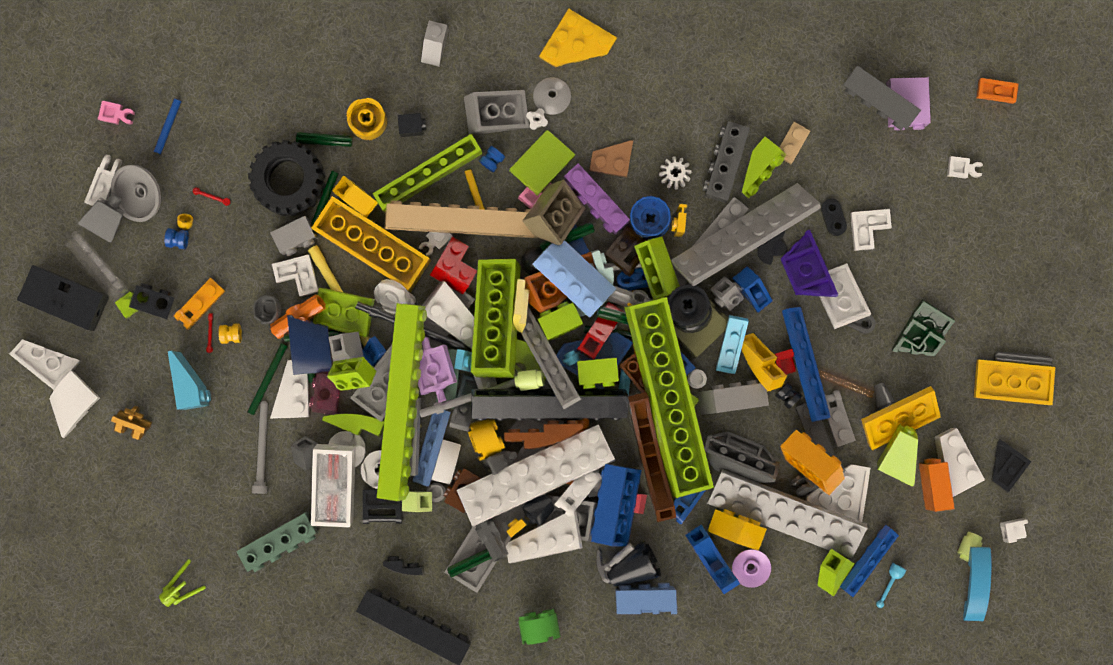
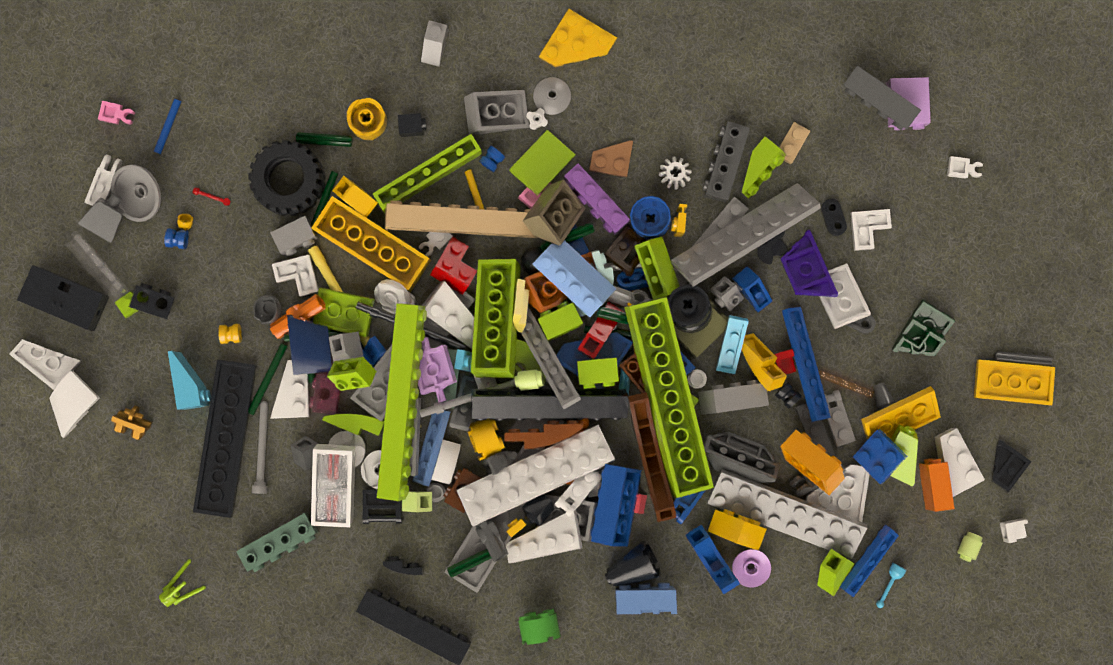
(199, 303): light orange plate -> none
(209, 349): red hinge -> none
(224, 438): none -> black plate
(571, 357): medium azure plate -> none
(603, 569): light grey piece -> none
(880, 456): none -> blue plate
(979, 584): dark azure slope -> none
(997, 90): orange plate -> none

